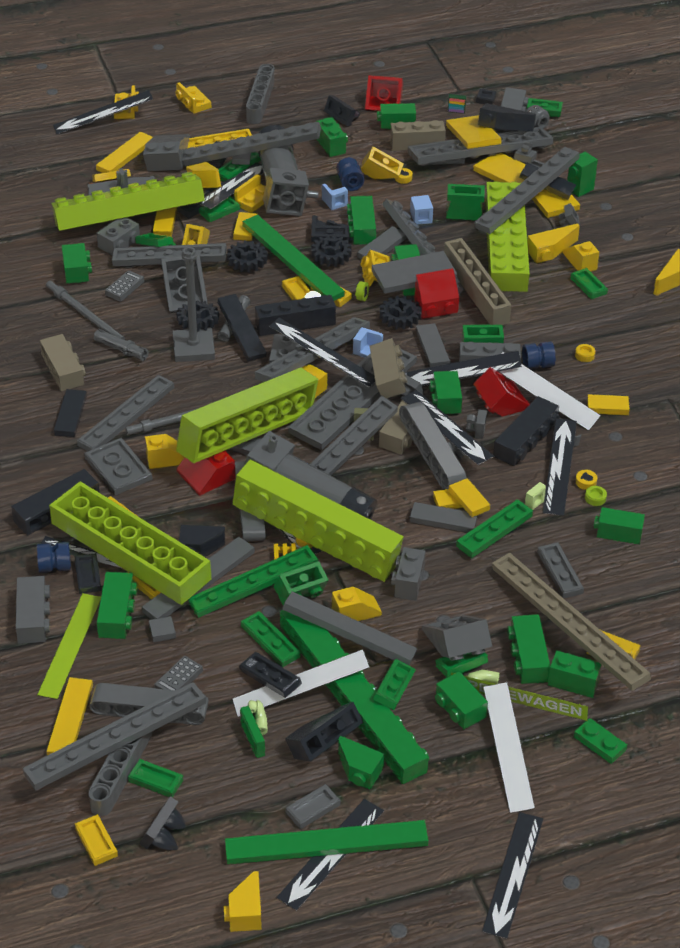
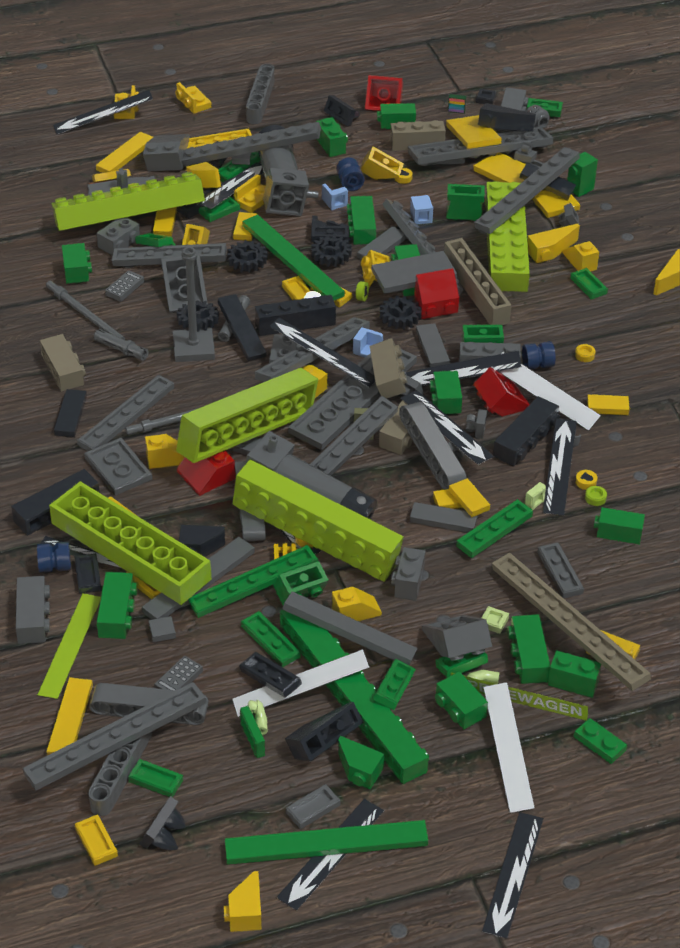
(495, 619): none -> yellowish green tile

